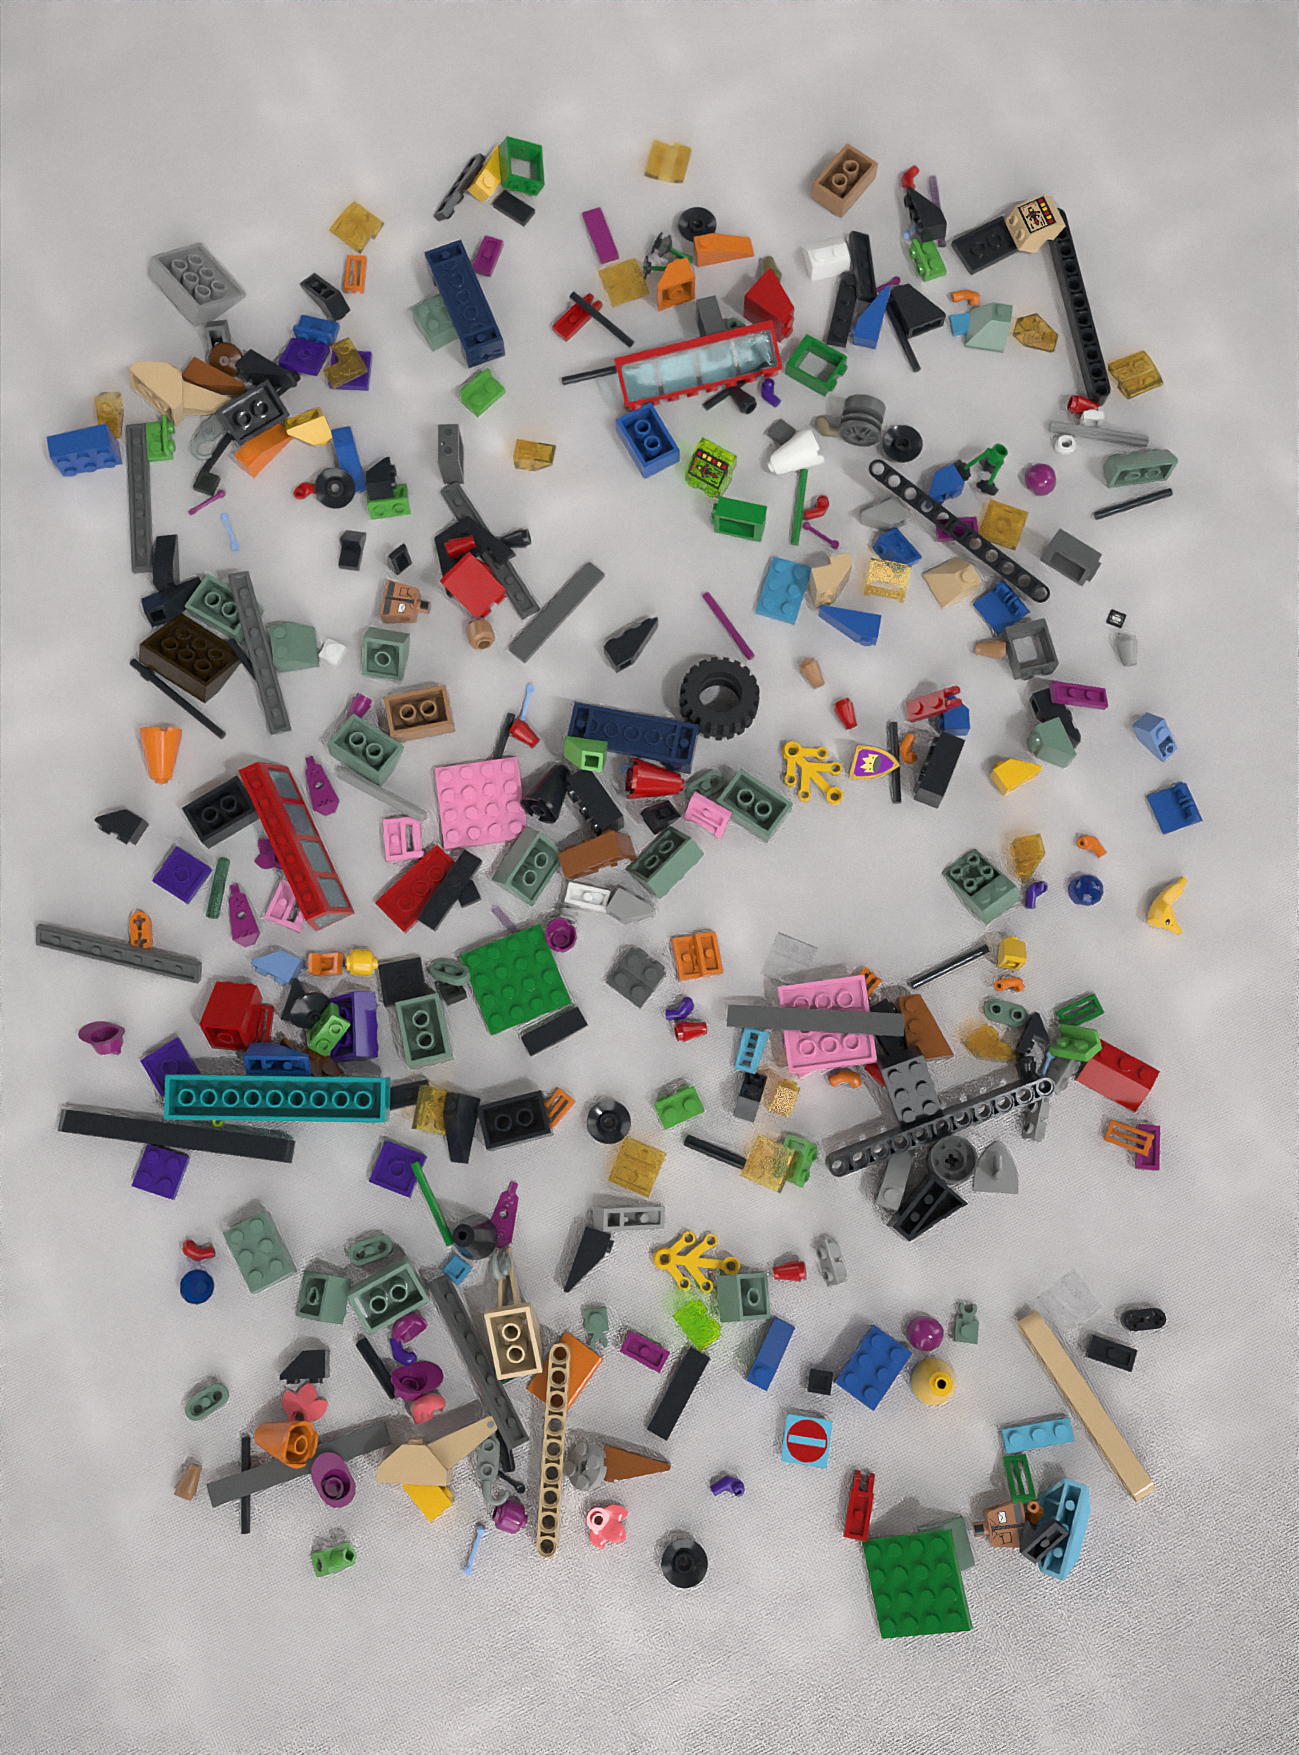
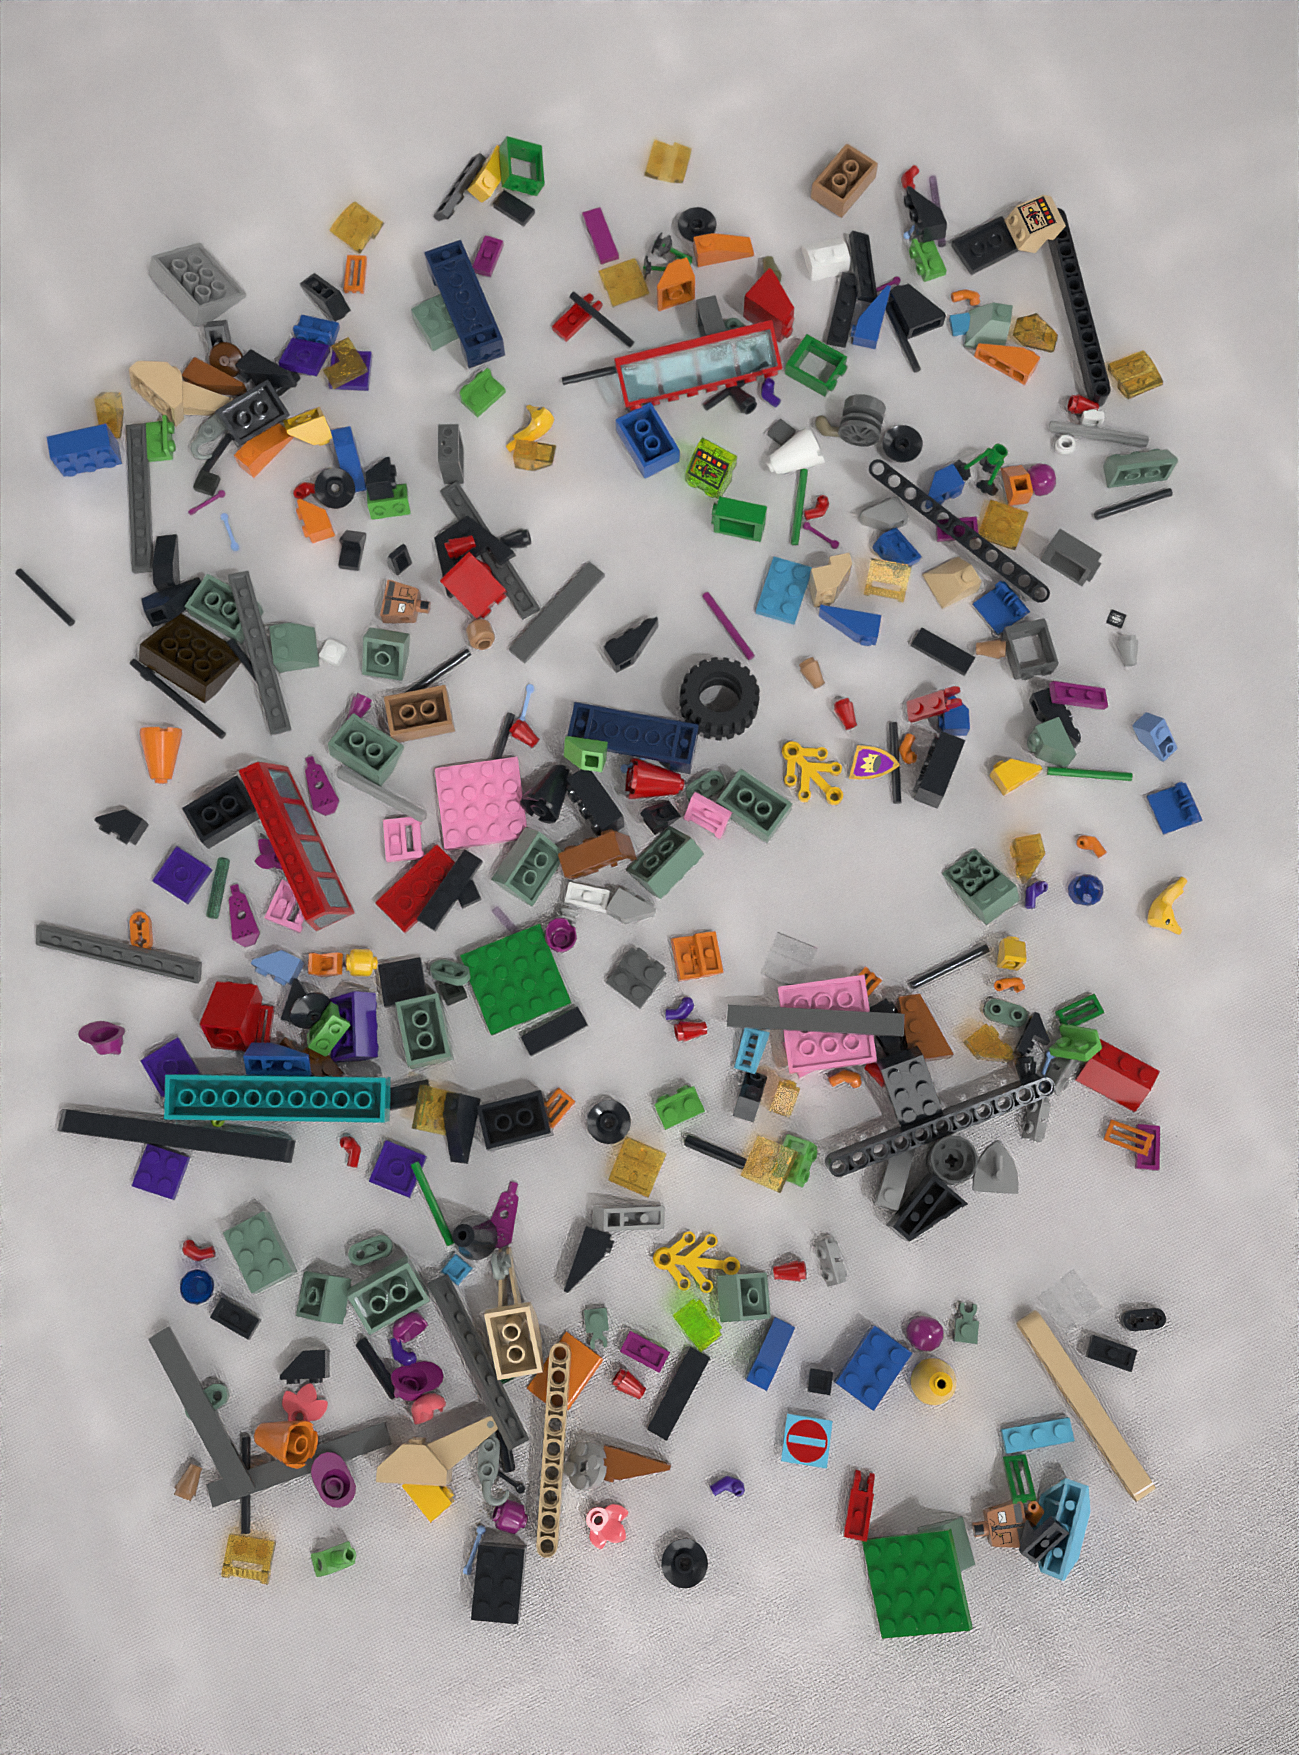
(45, 597): none -> black bar
(202, 1413): none -> dark grey tile
(235, 1318): none -> black plate
(249, 1550): none -> clear yellow plate
(316, 521): none -> orange slope
(353, 1149): none -> red arm
(441, 671): none -> black bar
(499, 1582): none -> black brick
(540, 424): none -> yellow animal
(628, 1384): none -> red cone
(943, 651): none -> black tile
(1009, 360): none -> orange slope
(1017, 485): none -> orange slope
(1083, 773): none -> green bar

